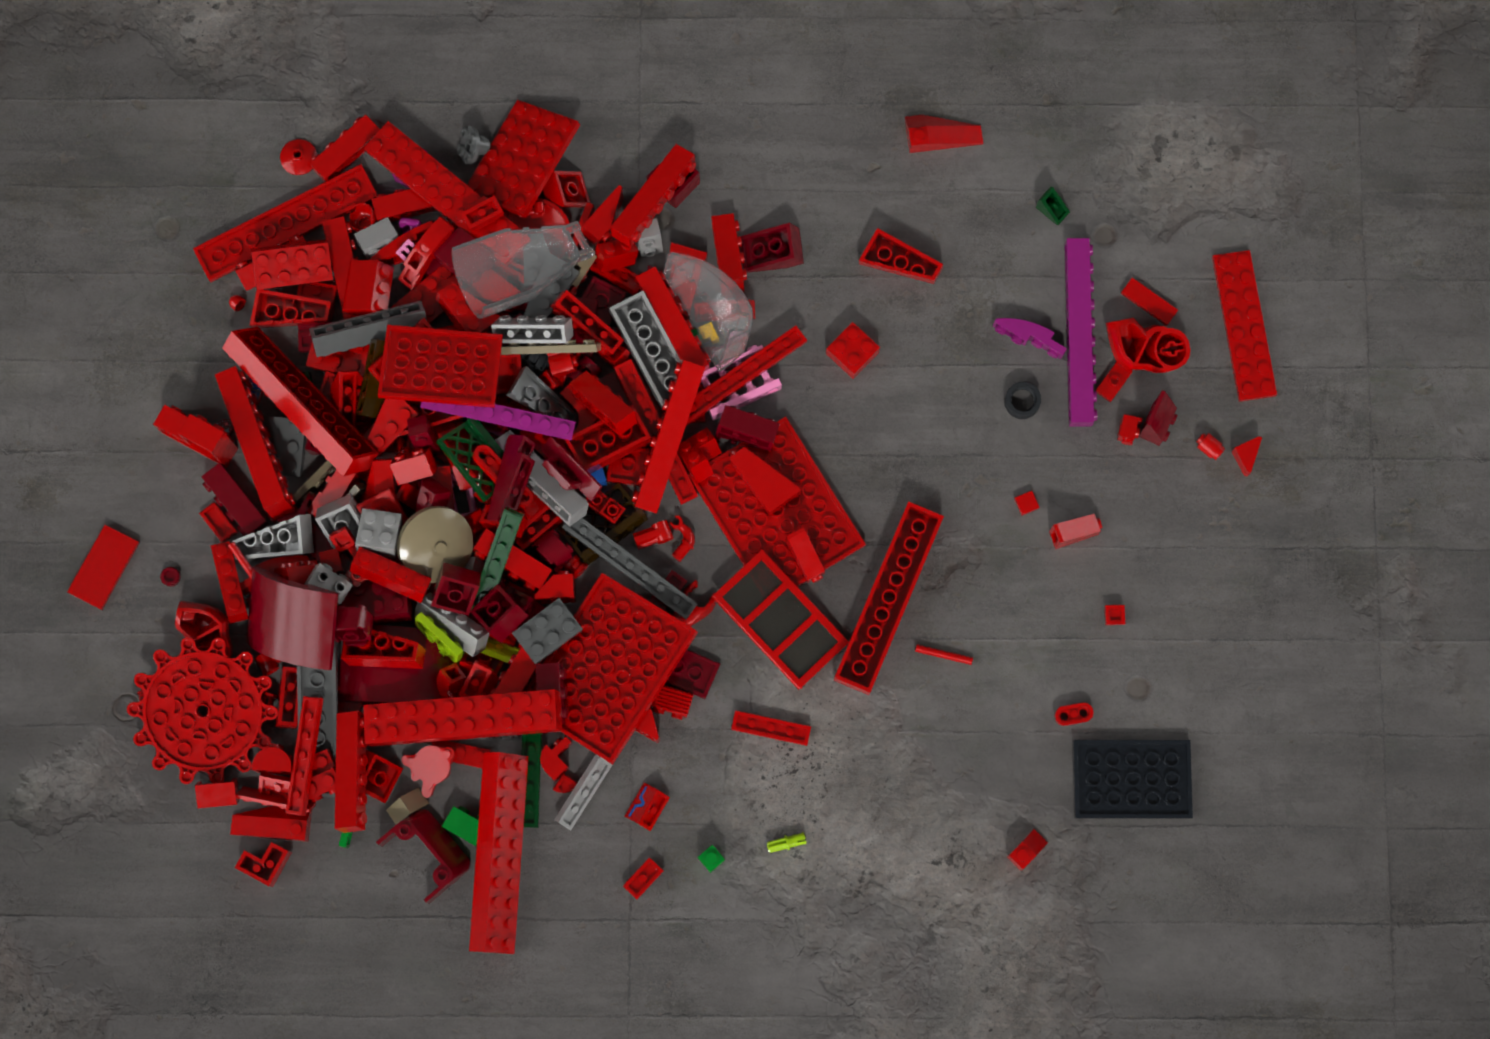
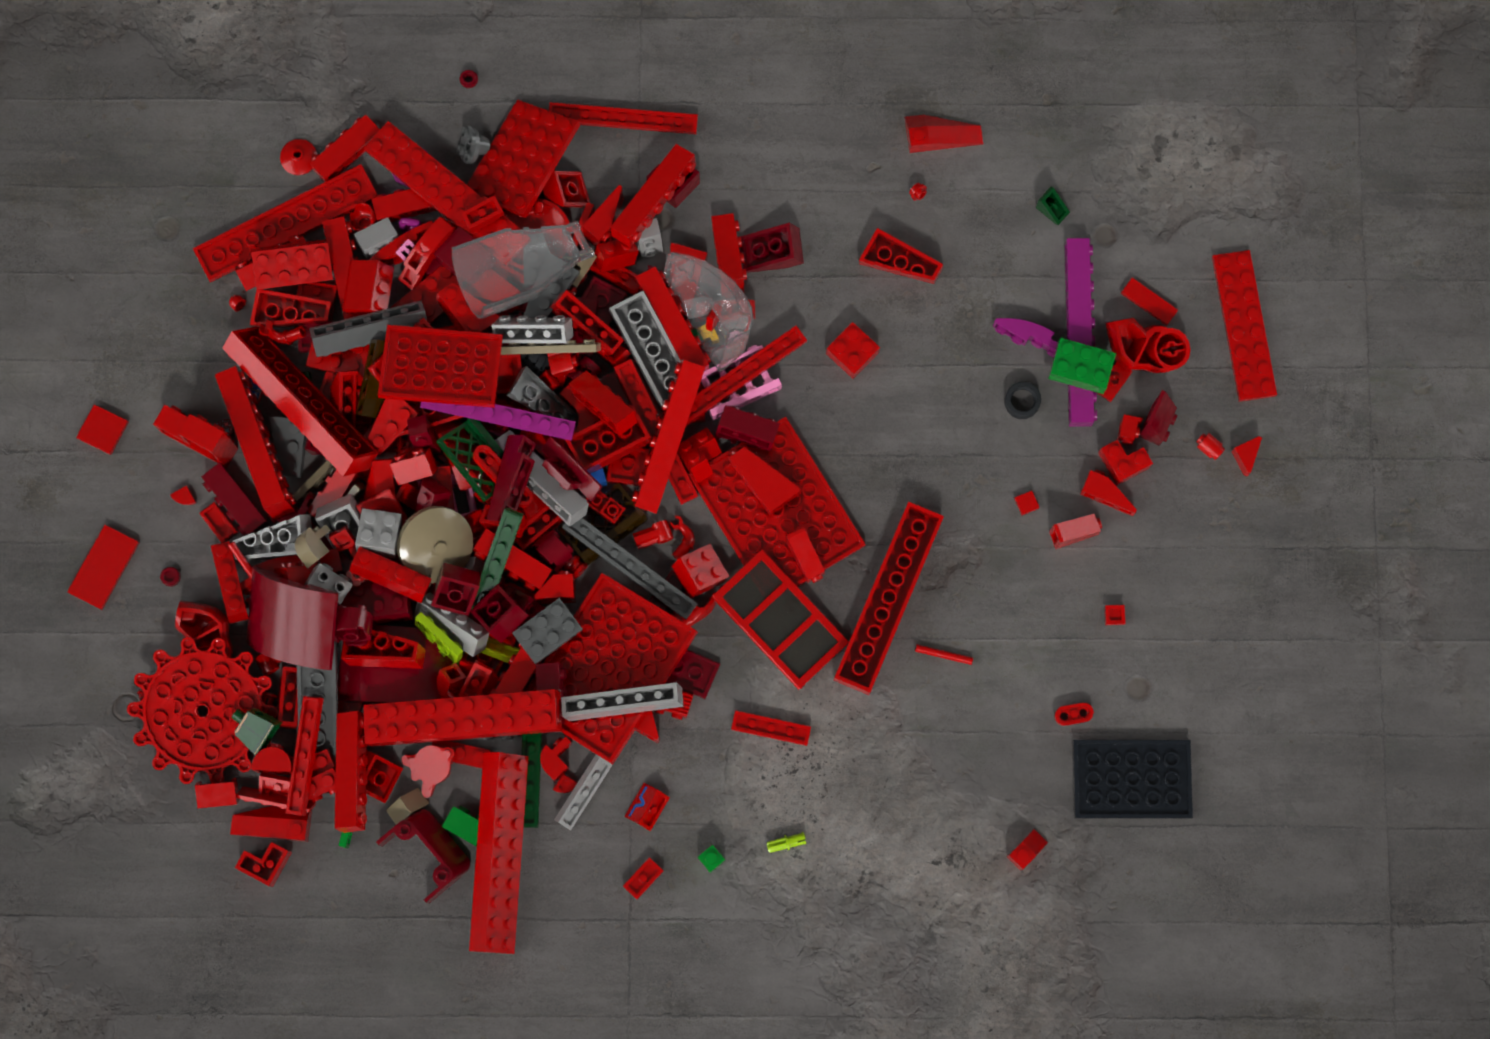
(102, 429): none -> red tile
(183, 496): none -> red tile
(255, 728): none -> torso
(284, 337): none -> red piece
(310, 547): none -> dark tan brick
(466, 74): none -> dark red plate
(622, 701): none -> light grey brick
(628, 118): none -> red plate
(697, 307): none -> clear bracket
(700, 571): none -> red brick
(711, 321): none -> red tile
(918, 191): none -> red plate
(1082, 366): none -> green brick
(1104, 491): none -> red slope
(1122, 466): none -> red brick

